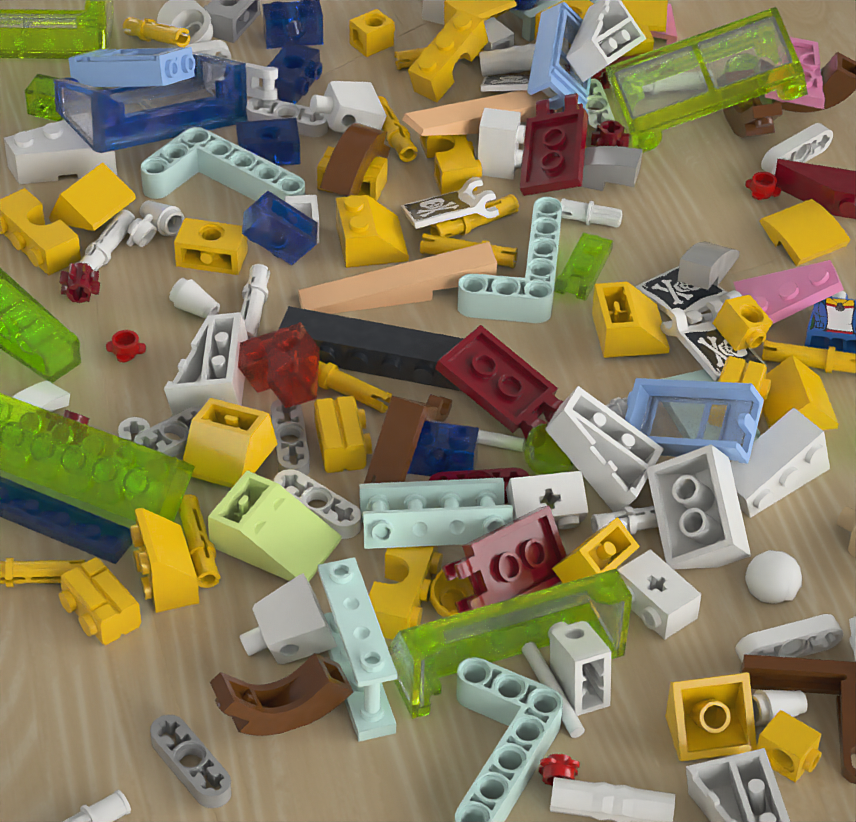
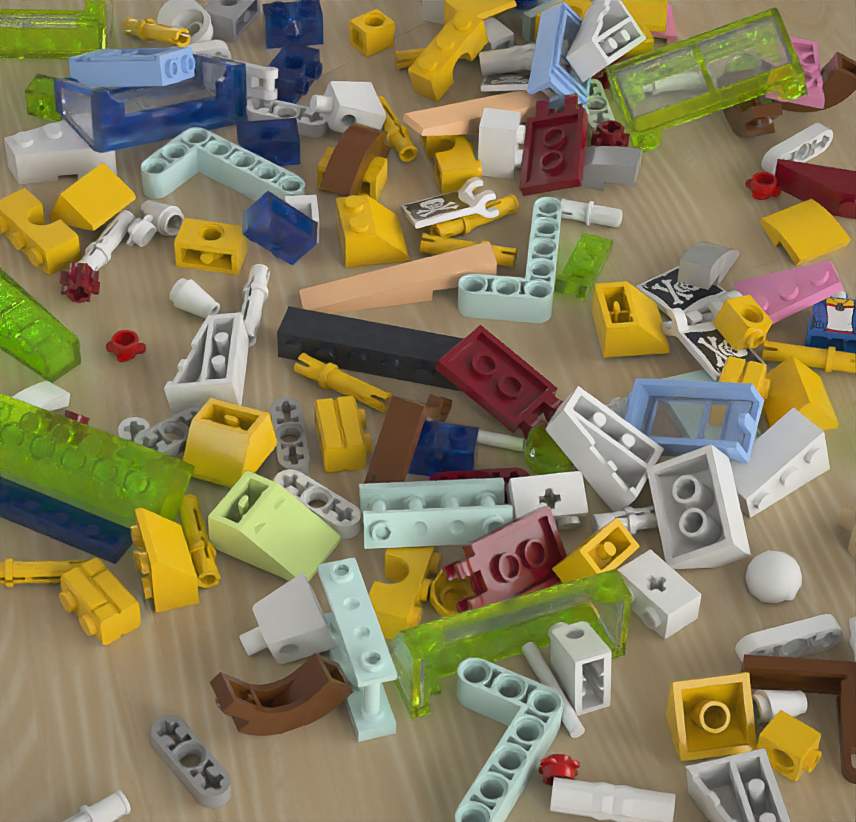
(282, 362): clear red brick -> none

